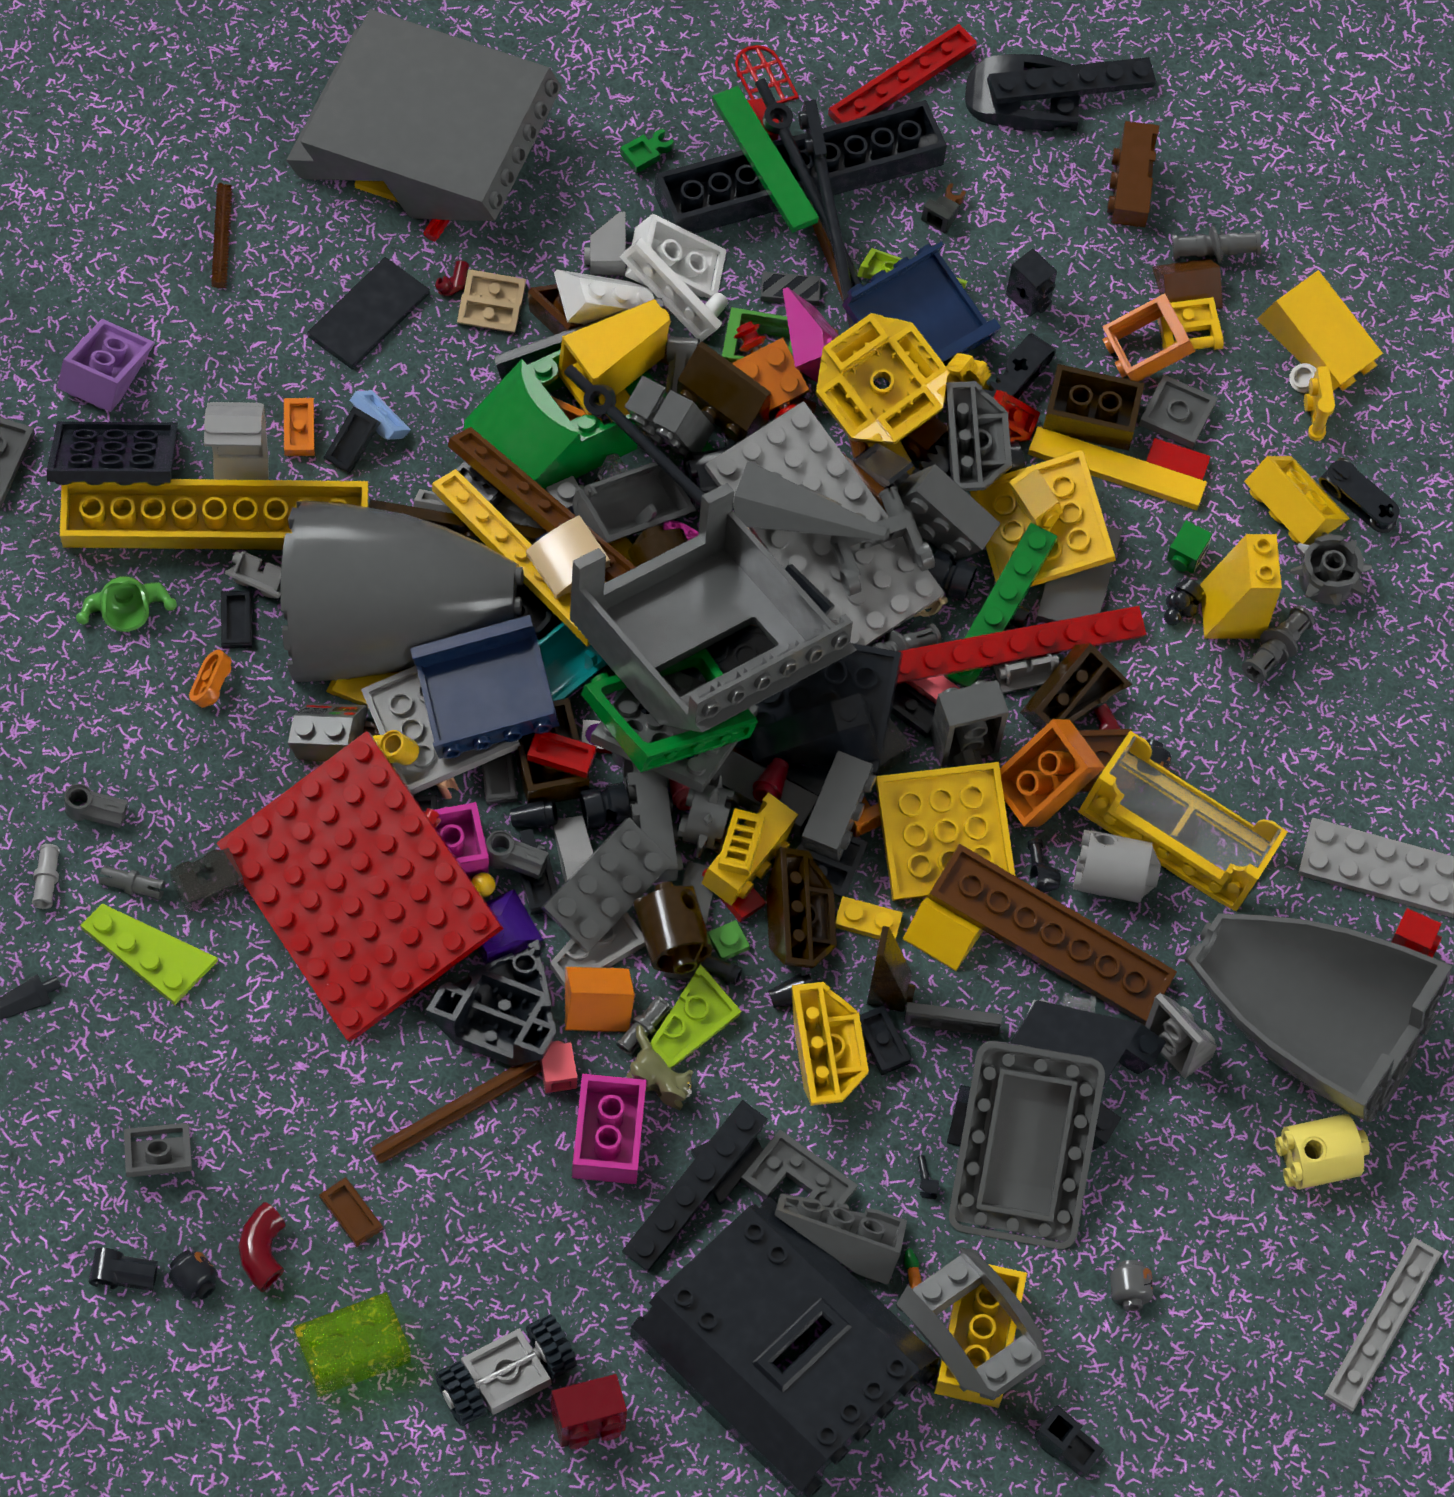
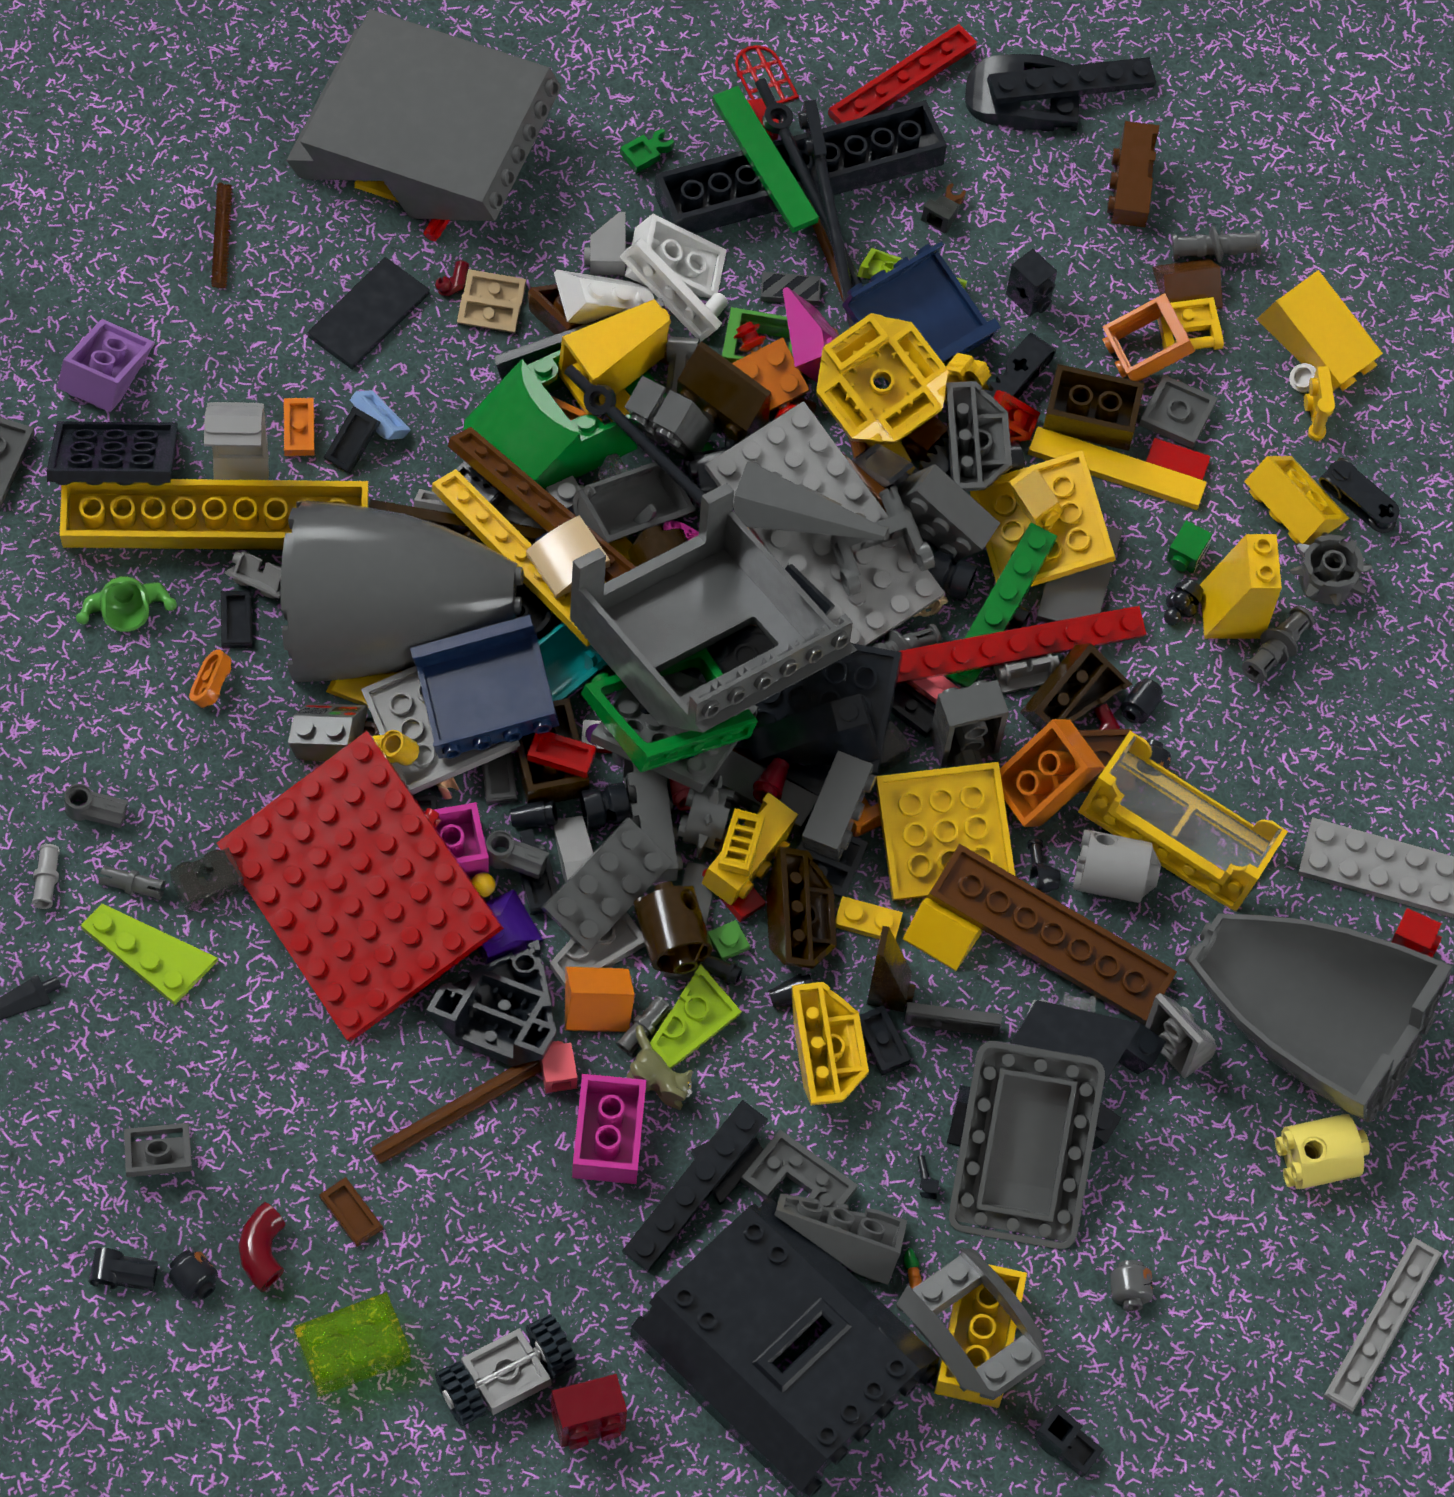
(1141, 701): none -> black brick

